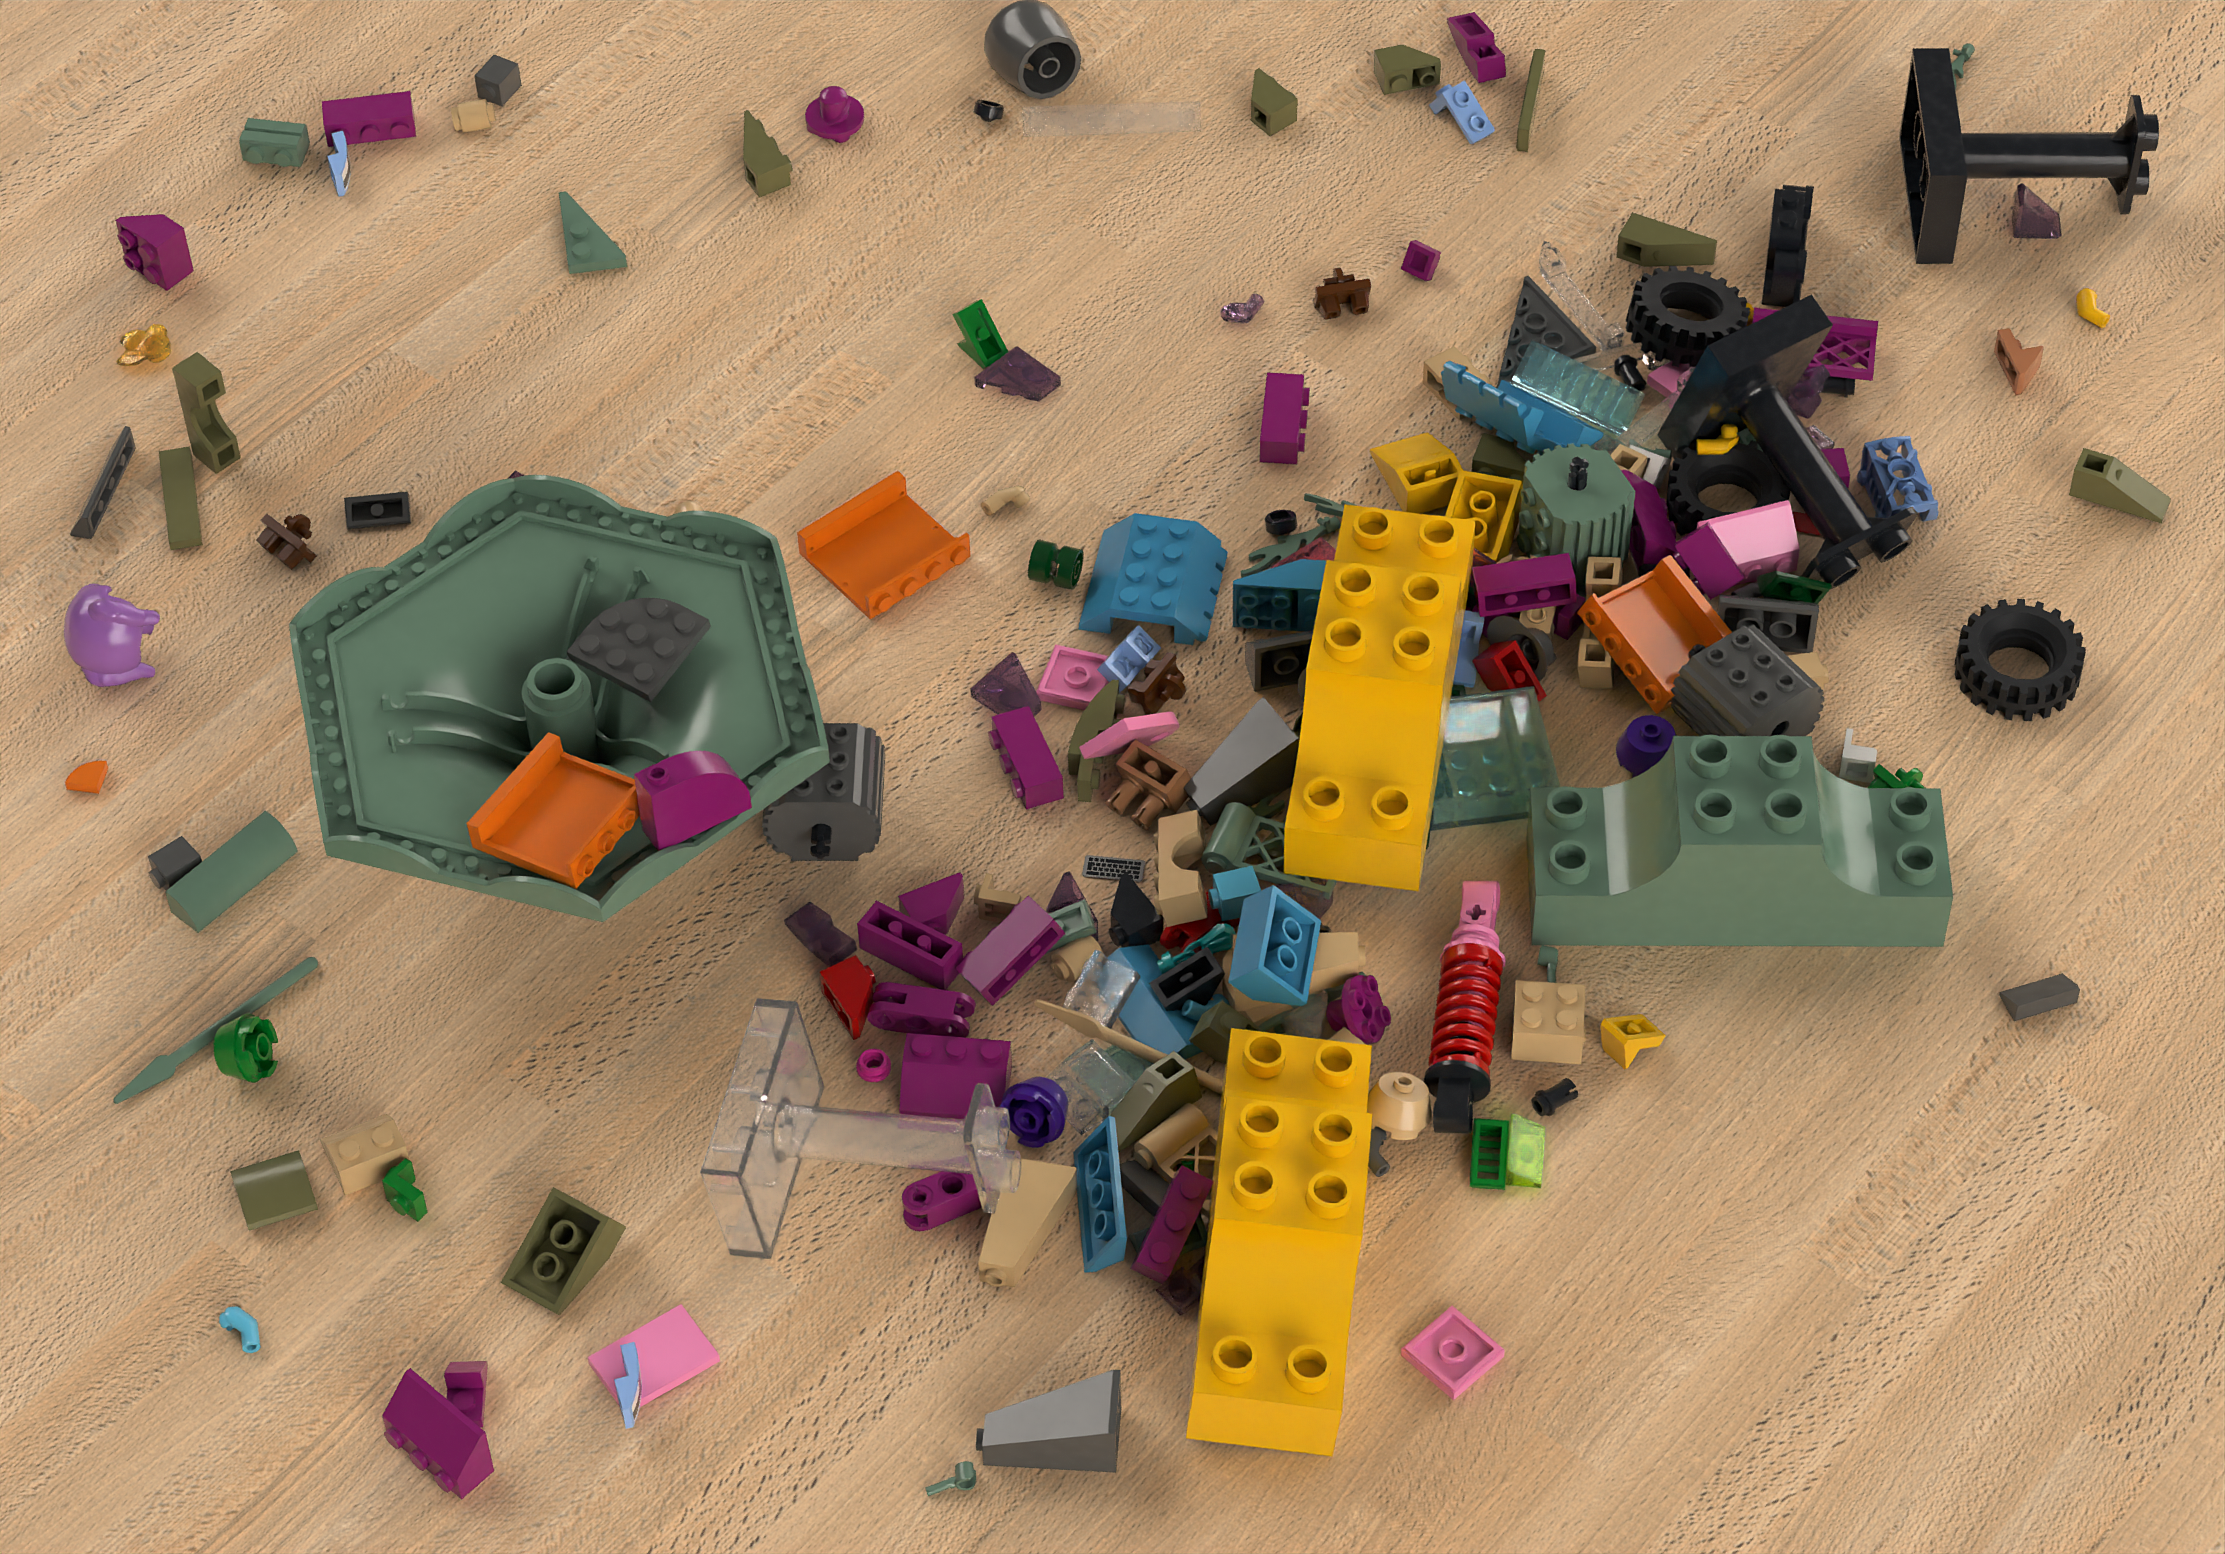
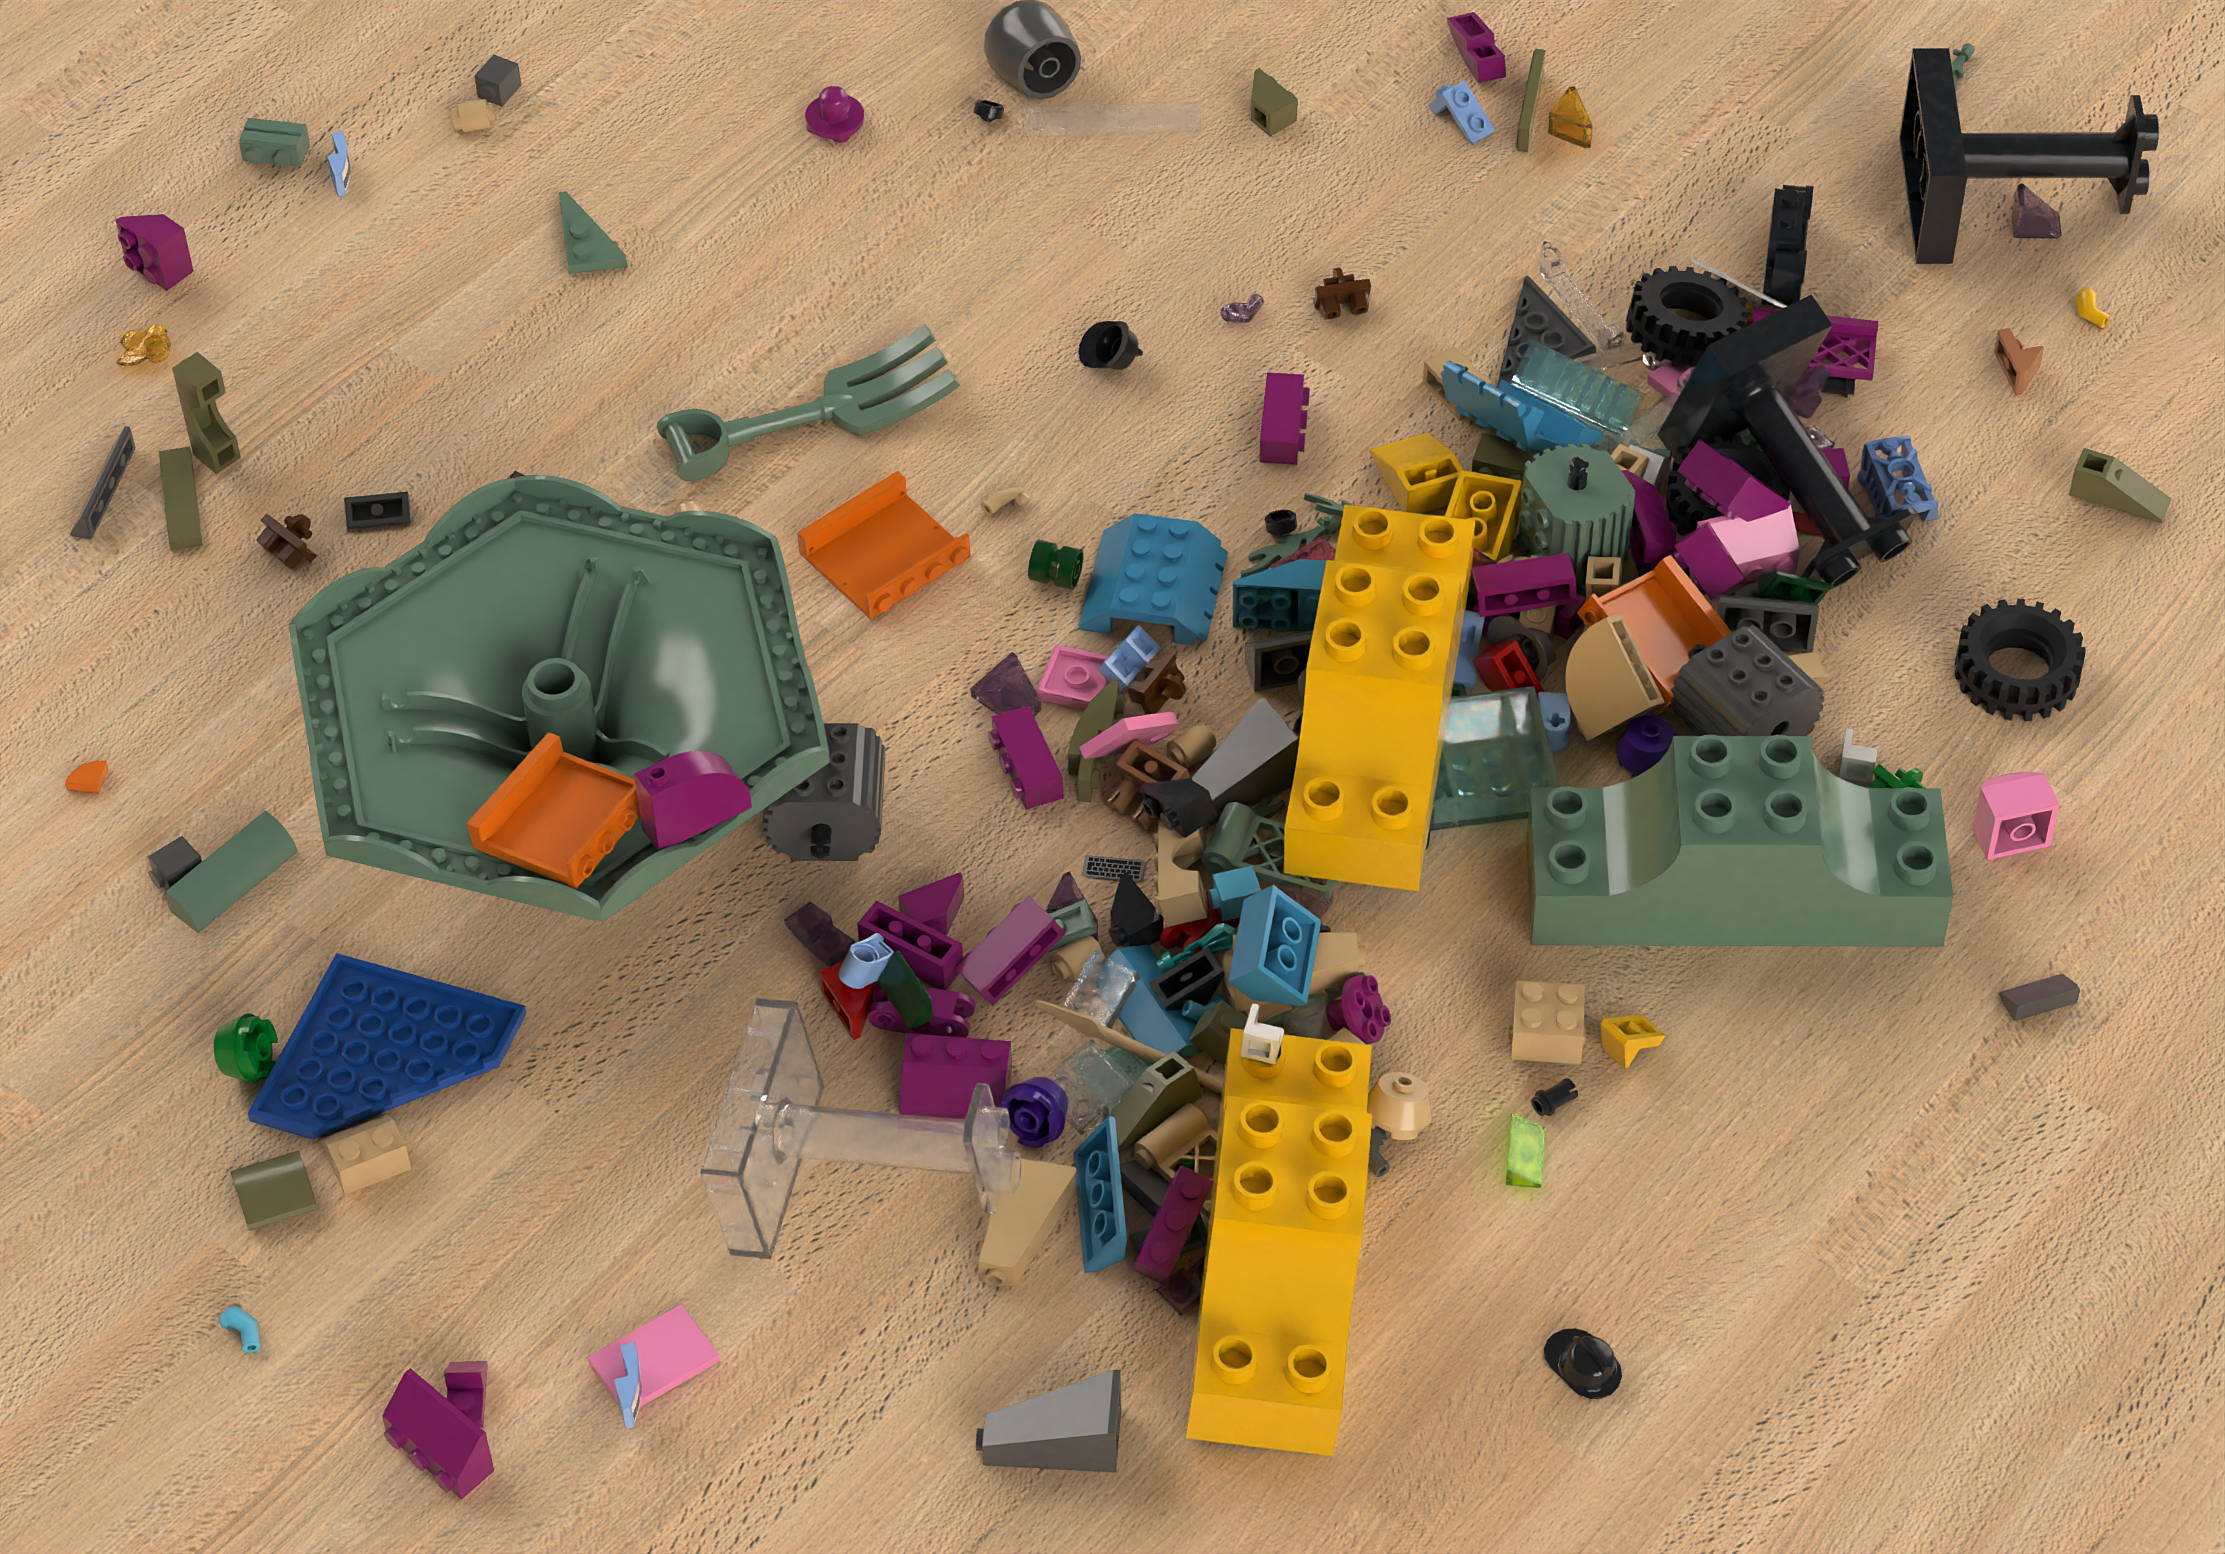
(106, 636): medium lavender piece -> none
(164, 1066): sand green piece -> none
(370, 118): magenta brick -> none
(379, 1043): none -> blue plate
(401, 1193): green bracket -> none
(562, 1251): olive slope -> none
(639, 643): dark grey plate -> none
(763, 162): olive slope -> none
(848, 399): none -> sand green piece
(865, 962): none -> light blue piece
(872, 1058): dark pink plate -> none
(906, 992): none -> dark green slope
(932, 1198): magenta piece -> none
(964, 1479): sand green hand -> none
(981, 336): green slope -> none
(994, 904): tan bracket -> none
(1019, 375): wing -> none
(1109, 346): none -> black piece
(1178, 804): none -> black slope
(1191, 746): none -> tan brick
(1260, 1040): none -> white panel
(1405, 69): olive slope -> none
(1421, 260): magenta tile -> none
(1452, 1352): bright pink tile -> none
(1466, 1011): piece -> none
(1490, 1128): green slope -> none
(1549, 957): sand green hand -> none
(1556, 718): none -> light blue piece
(1570, 120): none -> clear yellow slope
(1583, 1362): none -> black piece
(1608, 679): none -> tan brick
(1627, 368): black pin -> none
(1661, 244): olive slope -> none
(1721, 444): yellow arm -> none
(1729, 485): none -> magenta slope
(1737, 282): none -> white piece
(2015, 814): none -> bright pink piece

